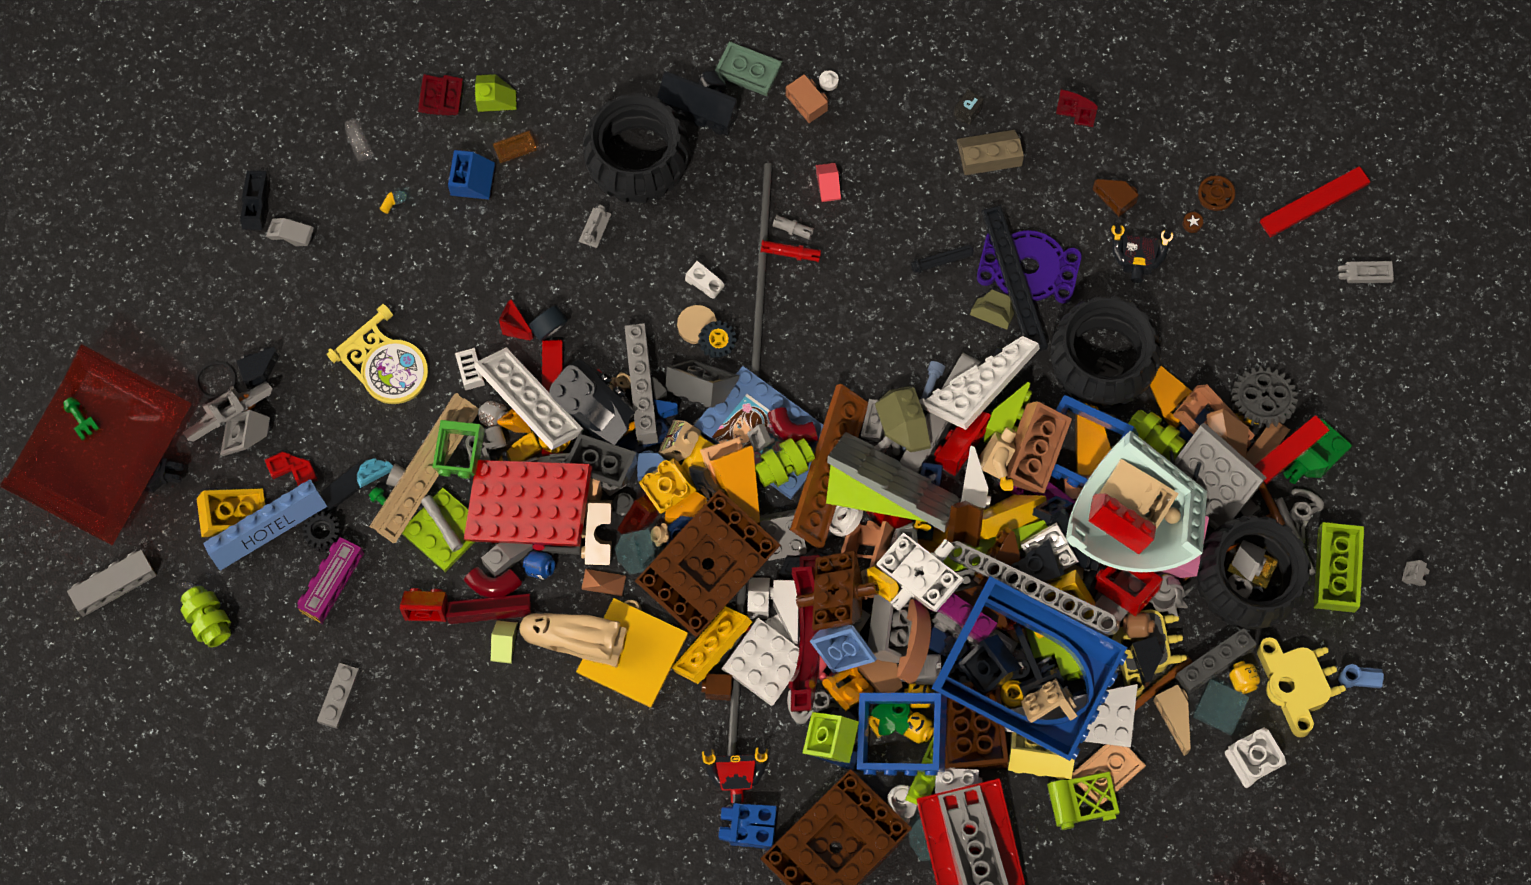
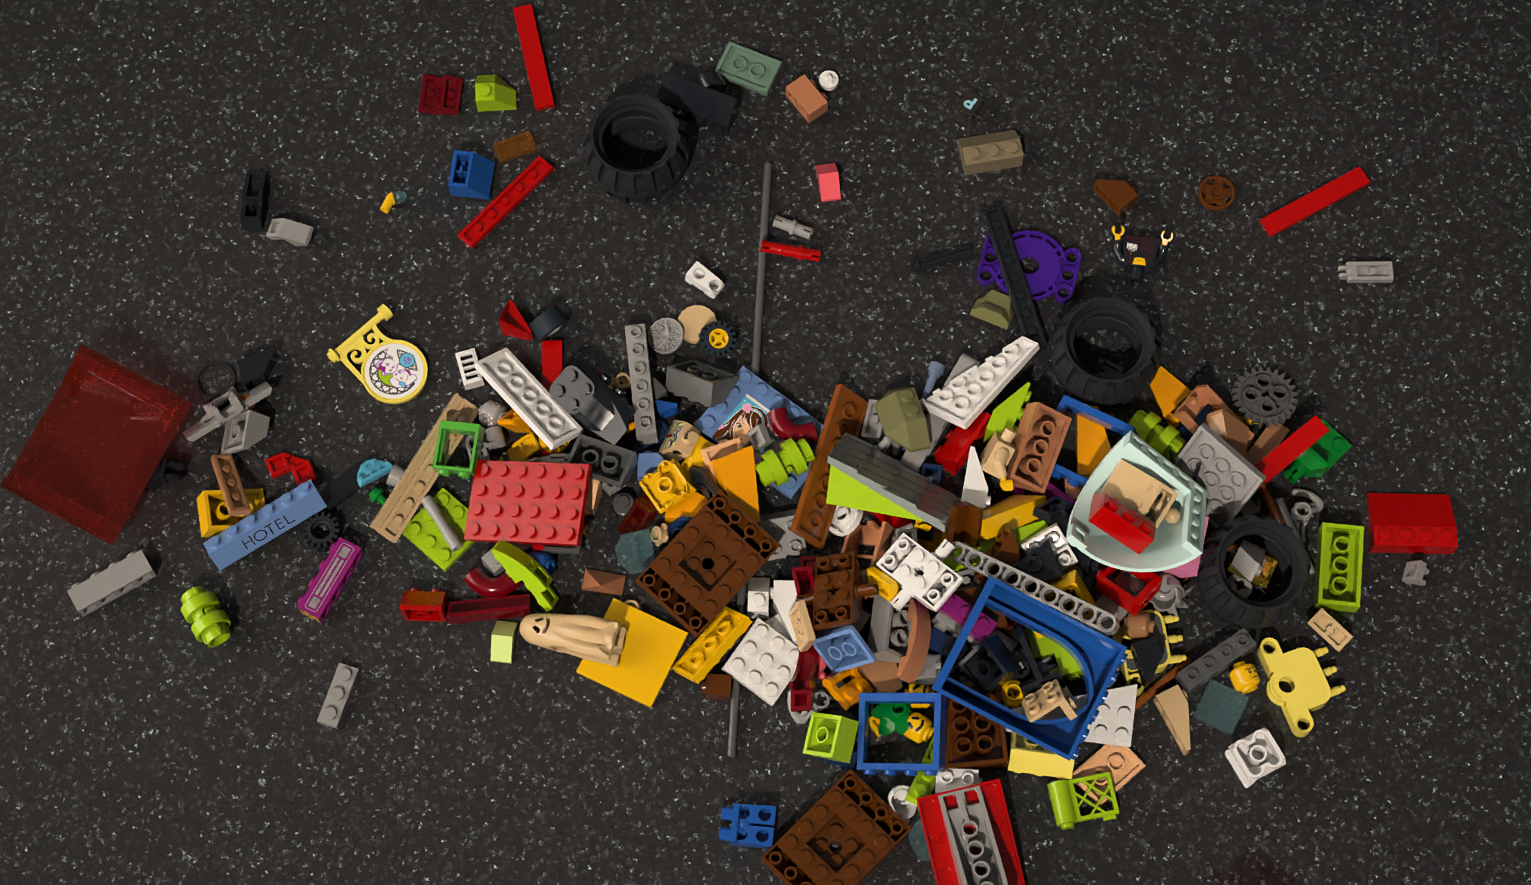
(72, 406): green hinge -> none
(230, 485): none -> medium nougat tile
(358, 140): clear brick -> none
(505, 202): none -> red tile
(523, 567): none -> lime slope
(533, 57): none -> red tile
(595, 226): light grey hinge -> none
(596, 550): arch -> none
(665, 335): none -> light grey wheel
(736, 772): torso -> none
(802, 626): none -> tan tile
(1077, 106): dark red slope -> none
(1192, 222): reddish brown tile -> none
(1330, 630): none -> tan hinge
(1362, 677): medium blue piece -> none
(1411, 523): none -> red slope

